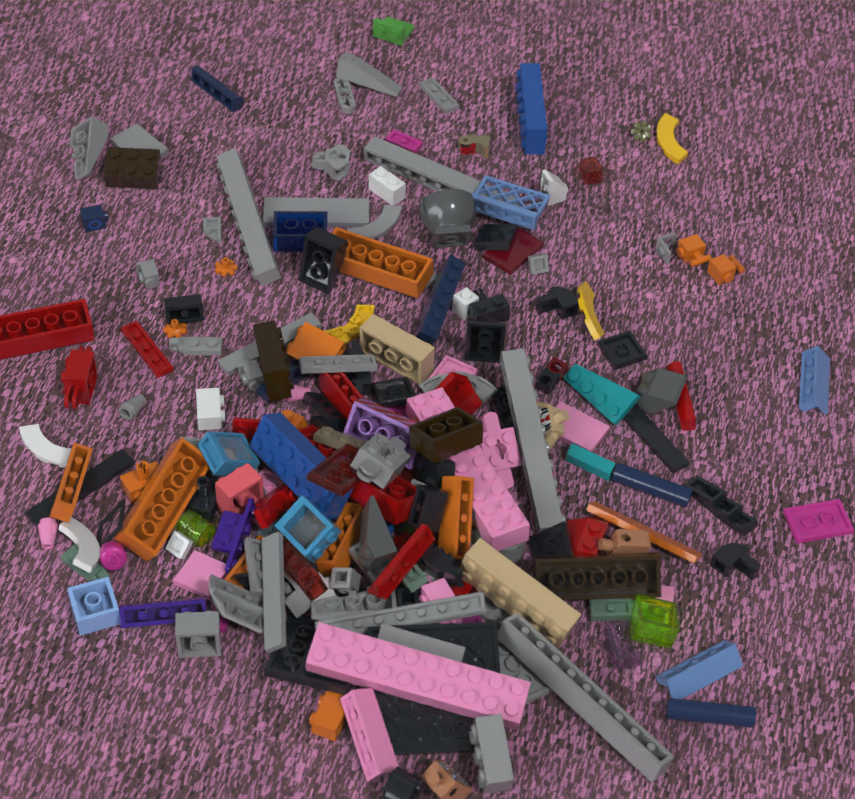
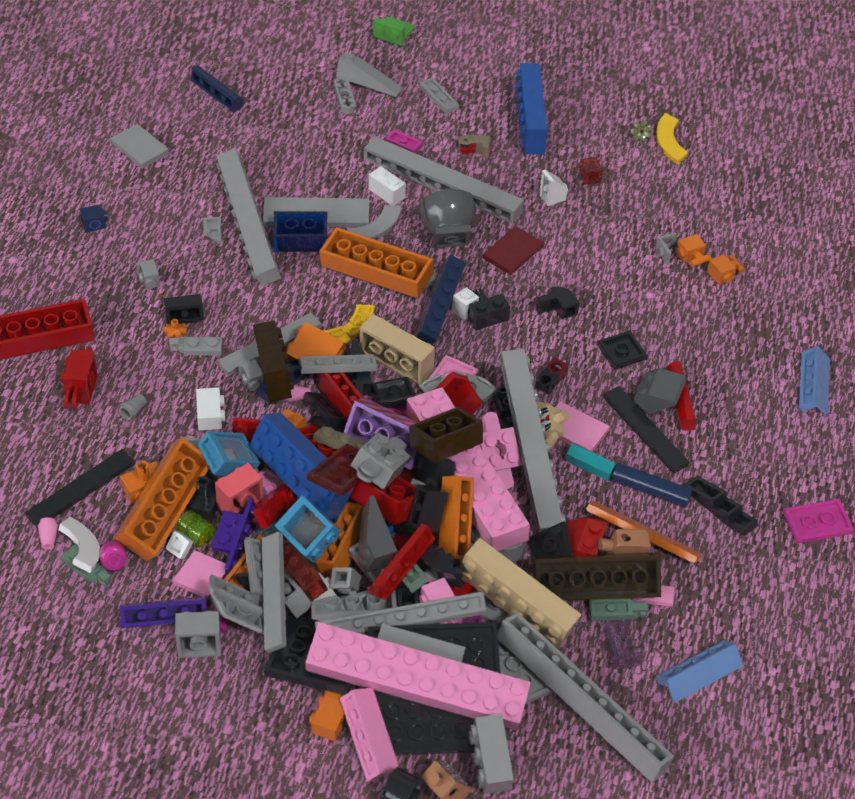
(43, 448): white tile -> none
(71, 482): orange brick -> none
(87, 142): light grey wedge -> none
(94, 606): light blue brick -> none
(121, 504): black piece -> none
(132, 168): dark brown brick -> none
(147, 349): red tile -> none
(226, 267): orange plant -> none
(322, 259): black slope -> none
(333, 162): light grey hinge -> none
(485, 341): black slope -> none
(496, 237): black tile -> none
(506, 210): medium blue fence -> none
(538, 263): light grey tile -> none
(586, 305): yellow tile -> none
(602, 393): teal wing -> none
(654, 621): clear neon green slope -> none
(711, 713): dark blue brick -> none
(734, 557): black brick -> none

